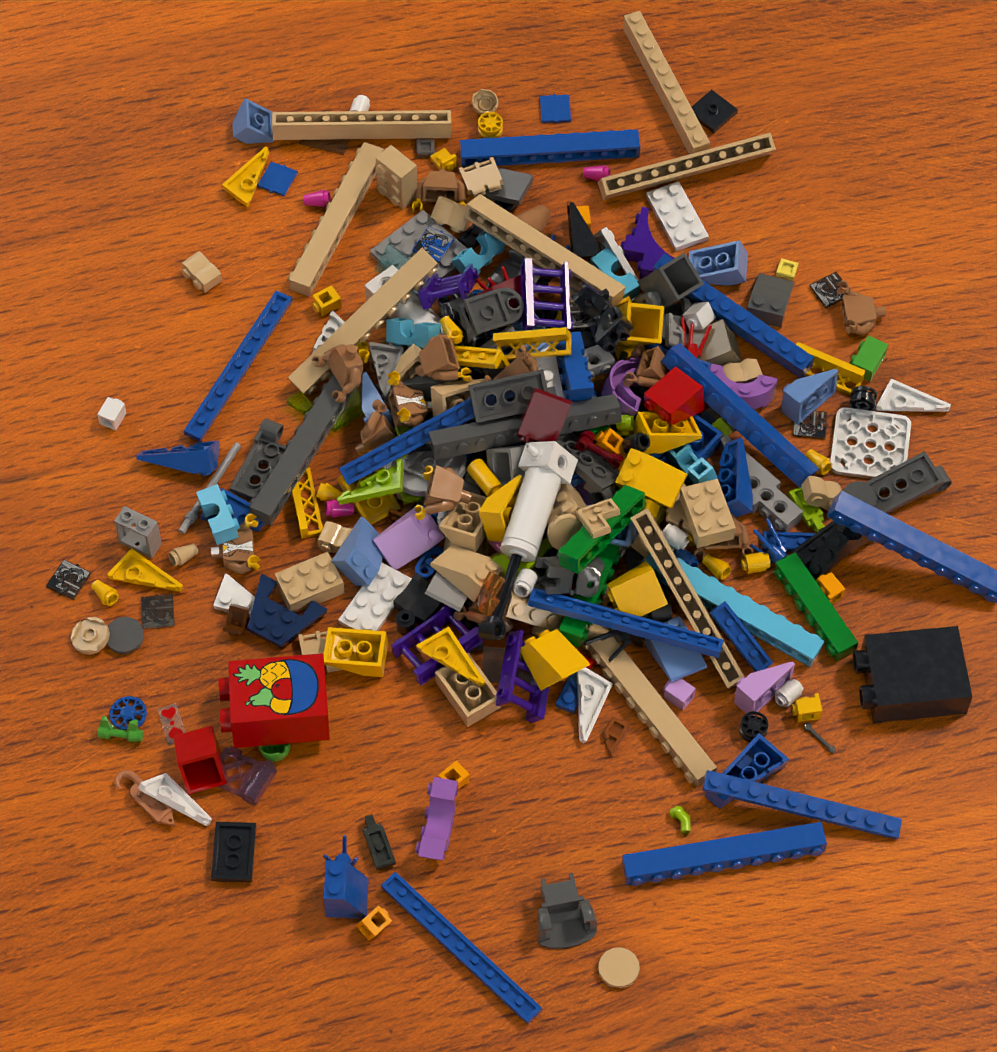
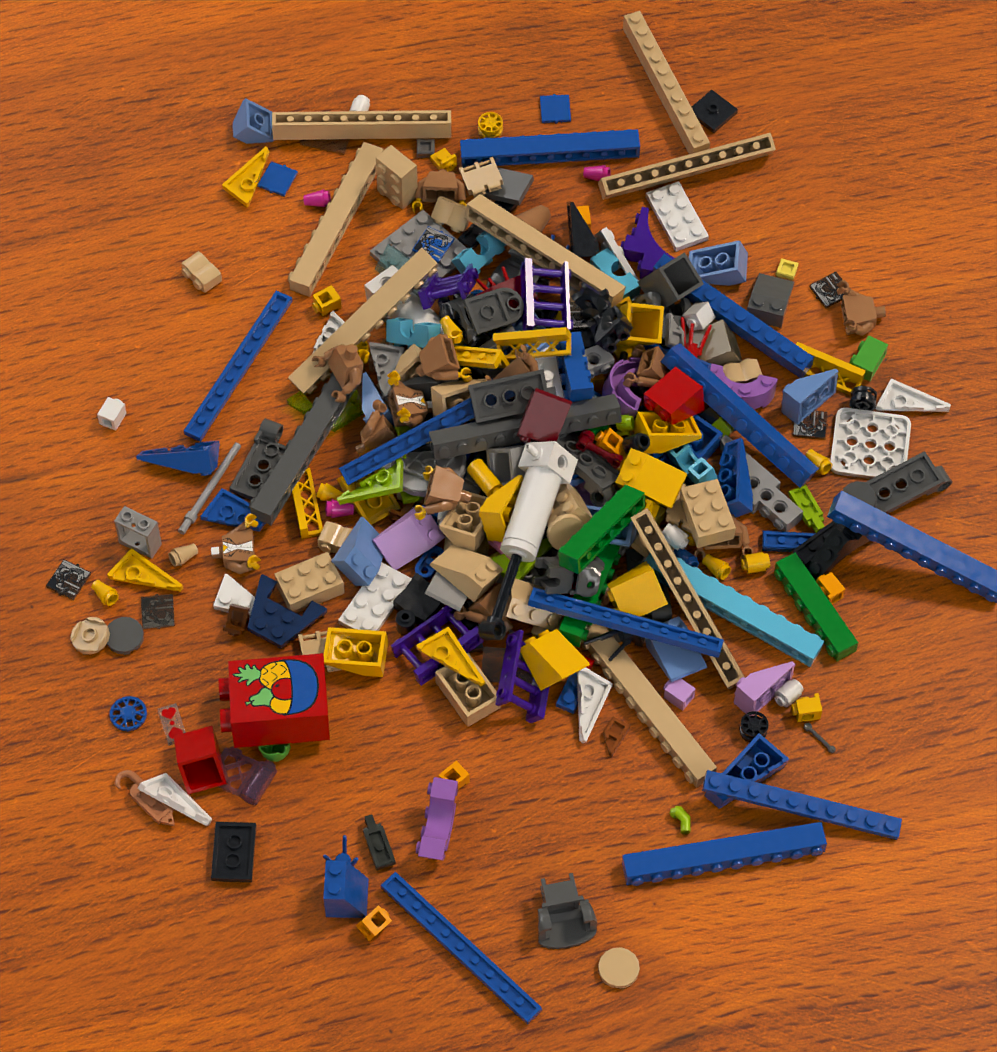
(132, 733): bright green piece -> none
(214, 503): medium azure arch -> none
(484, 101): tan hair -> none
(487, 601): clear orange slope -> none
(525, 582): white brick -> none
(595, 516): tan tile -> none
(740, 637): blue tile -> none
(775, 553): blue plant -> none
(820, 492): tan brick -> none
(913, 674): black brick -> none

